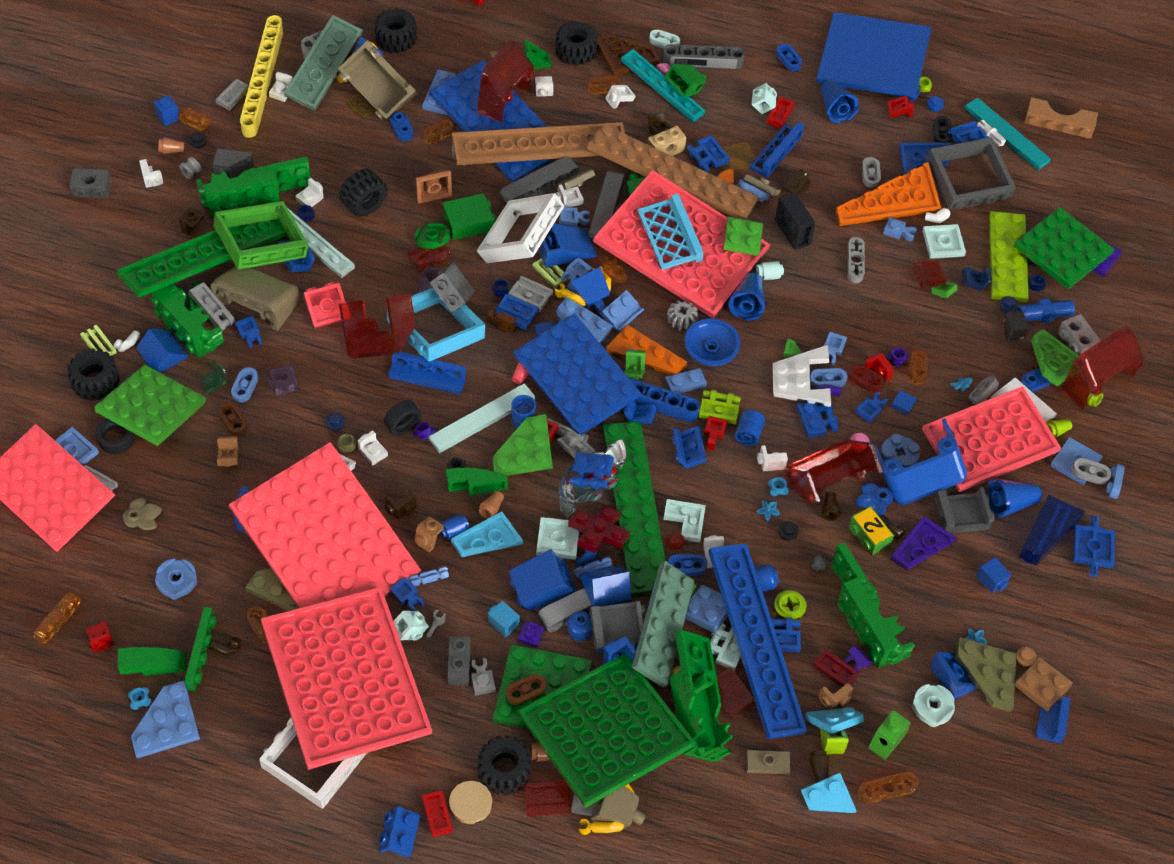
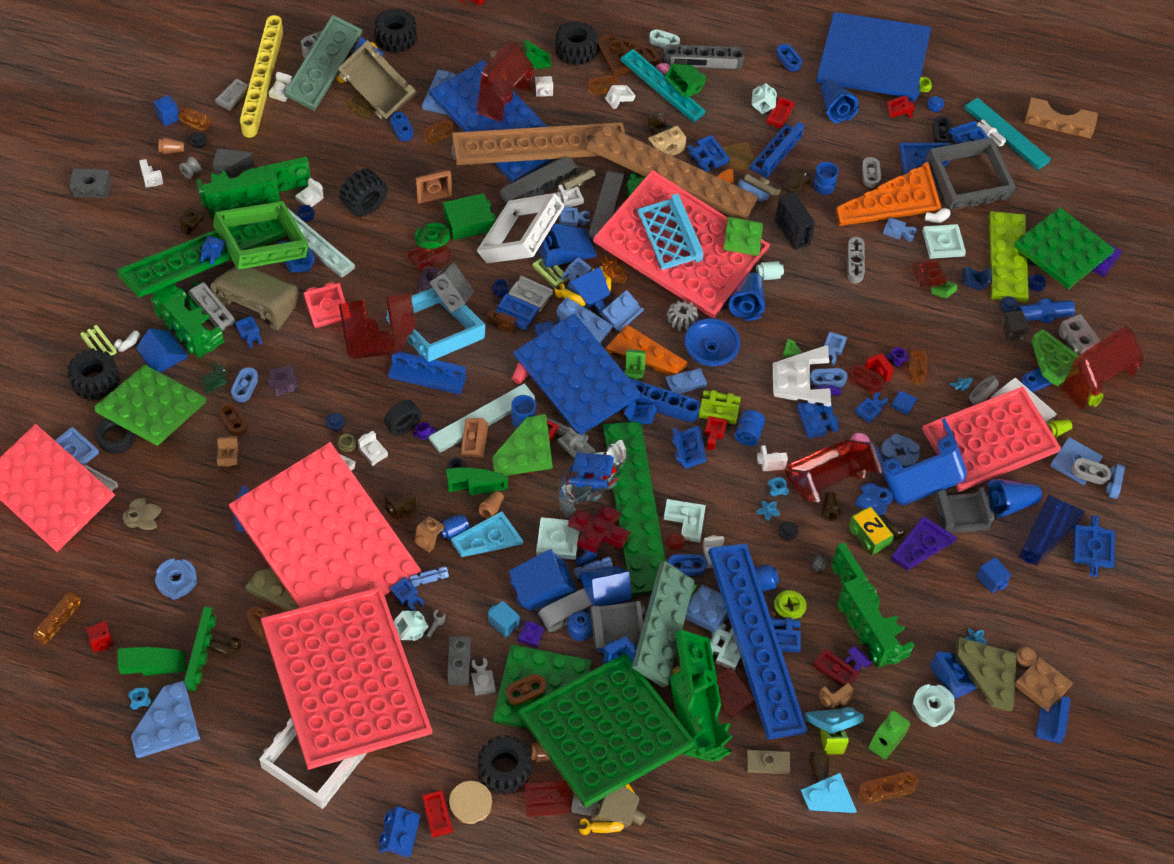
(212, 248): none -> blue plate
(474, 437): none -> nougat slope
(825, 178): none -> blue wheel

